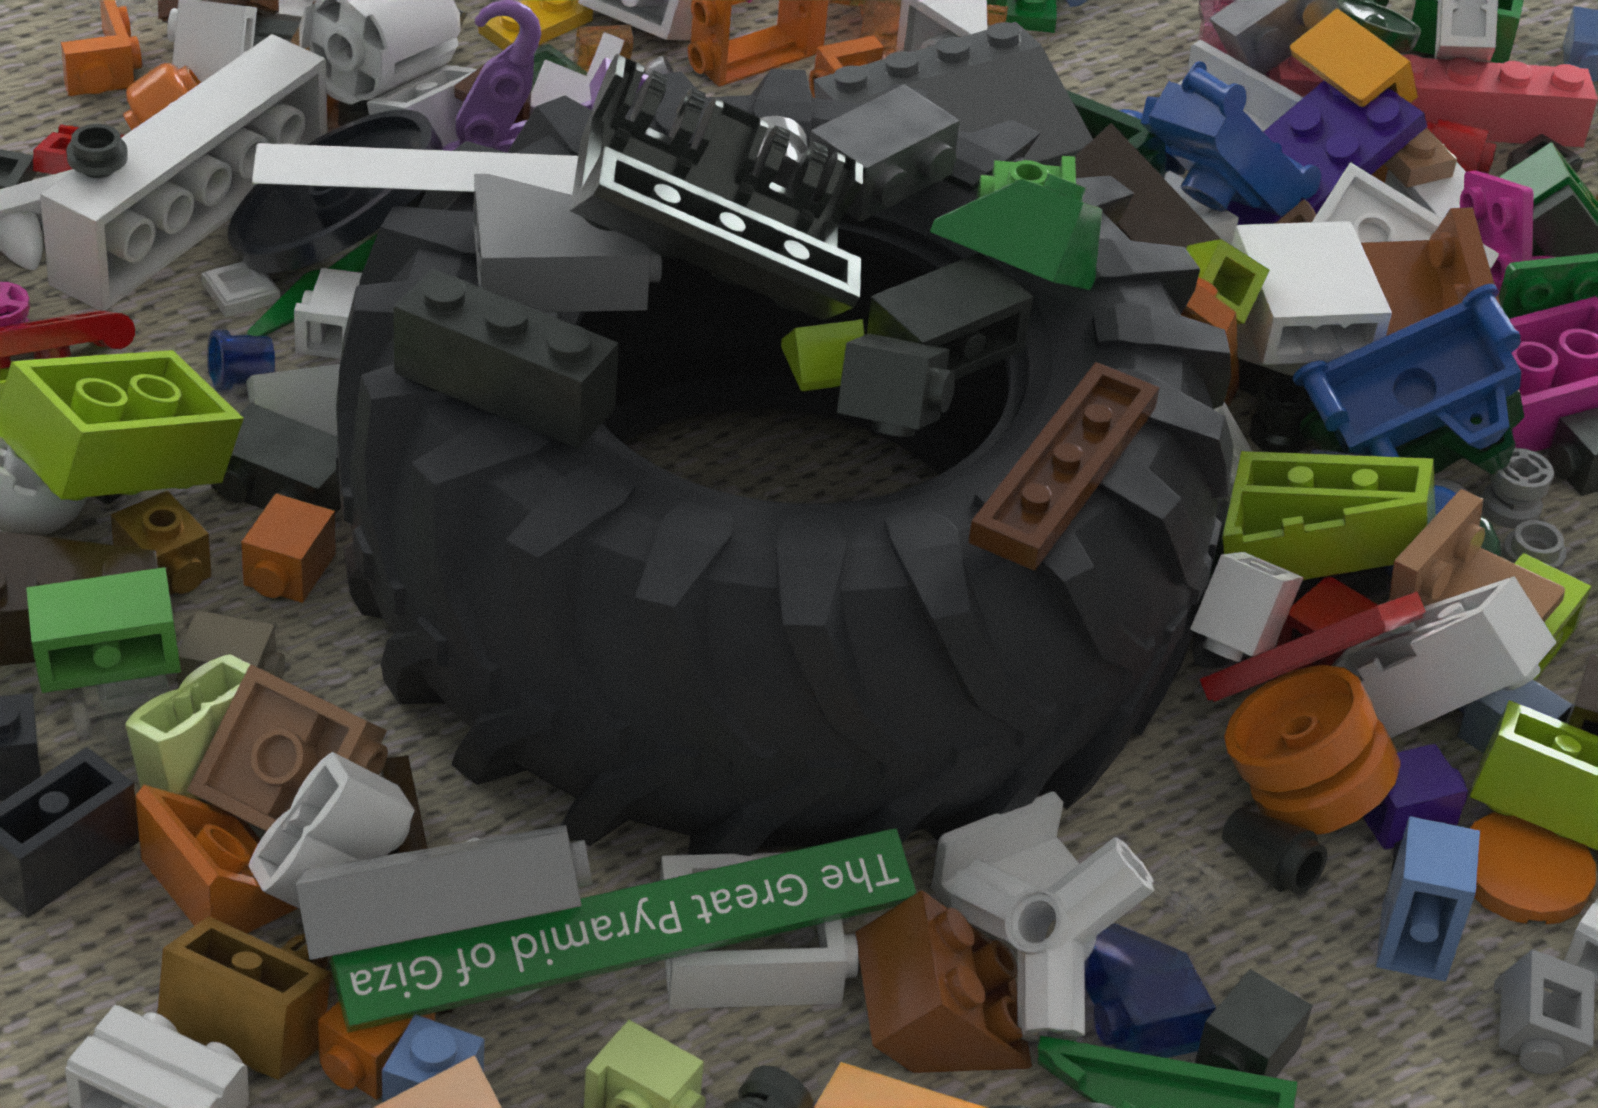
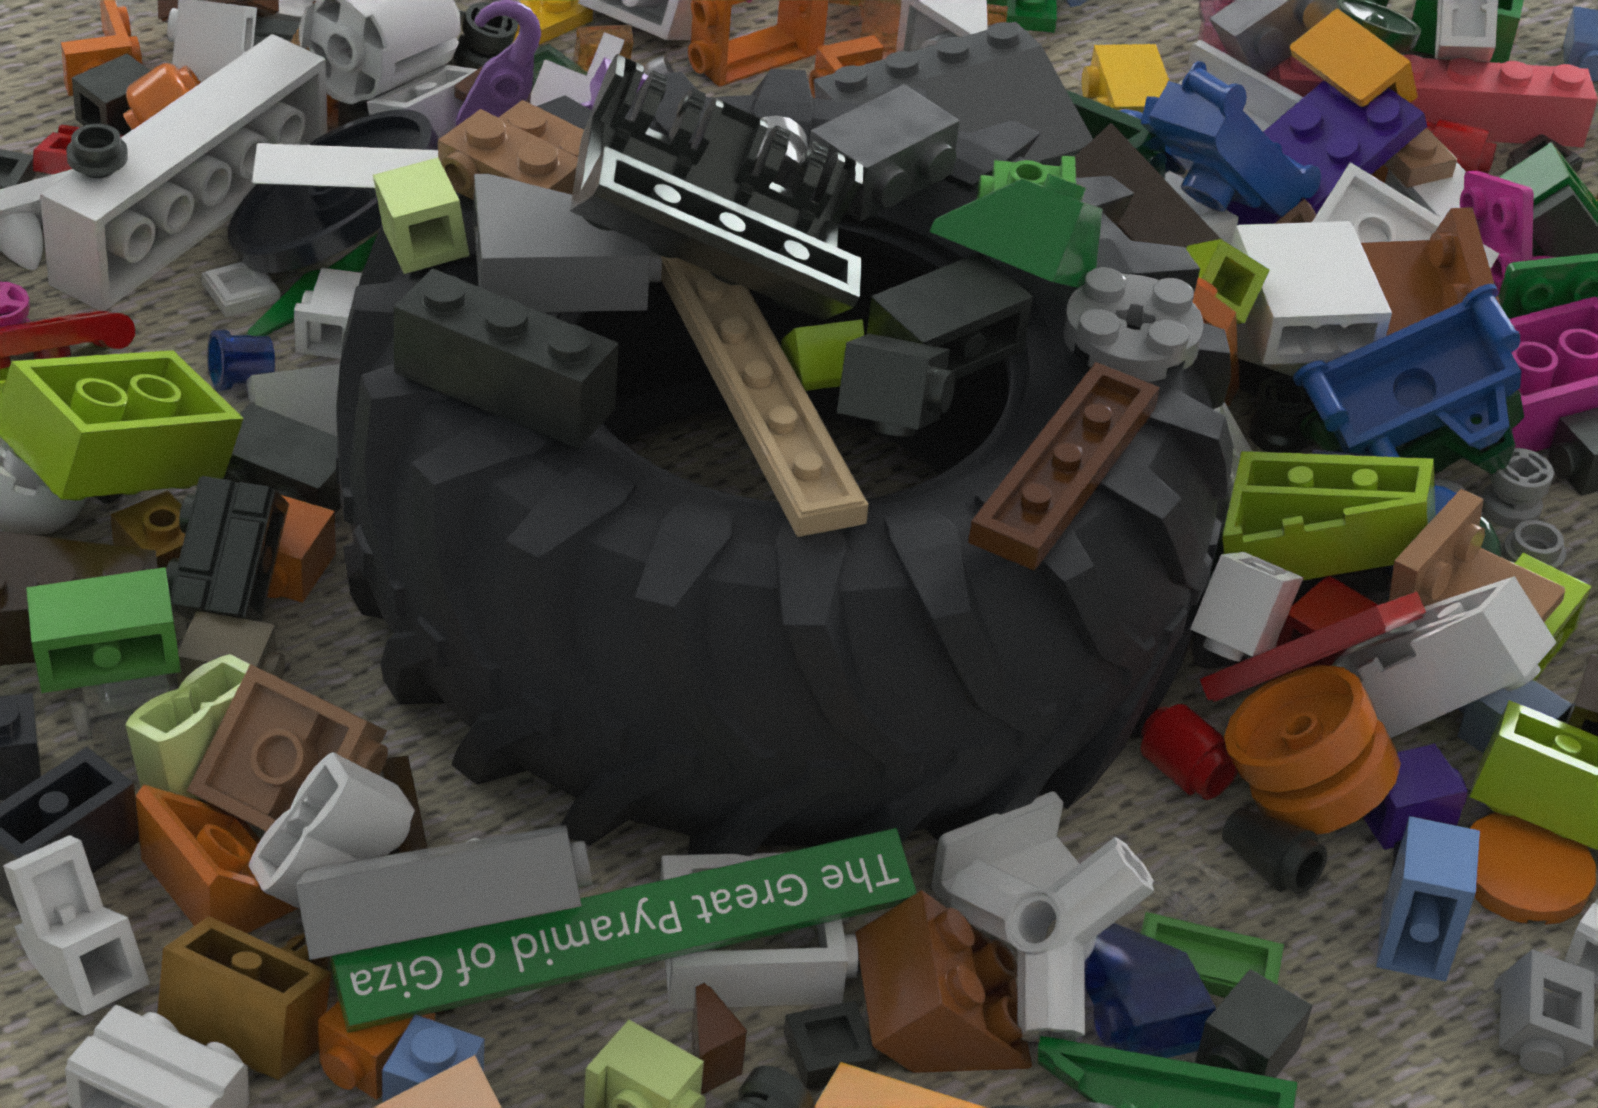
(67, 931): none -> white brick
(102, 92): none -> pearl dark grey brick
(227, 549): none -> pearl dark grey brick
(421, 215): none -> yellowish green brick
(485, 42): none -> pearl dark grey wheel
(518, 146): none -> medium nougat plate
(716, 1039): none -> reddish brown slope
(766, 401): none -> tan tile
(825, 1038): none -> pearl dark grey plate
(1124, 75): none -> yellow brick
(1161, 308): none -> light grey plate
(1187, 751): none -> red brick
(1215, 953): none -> bright green tile

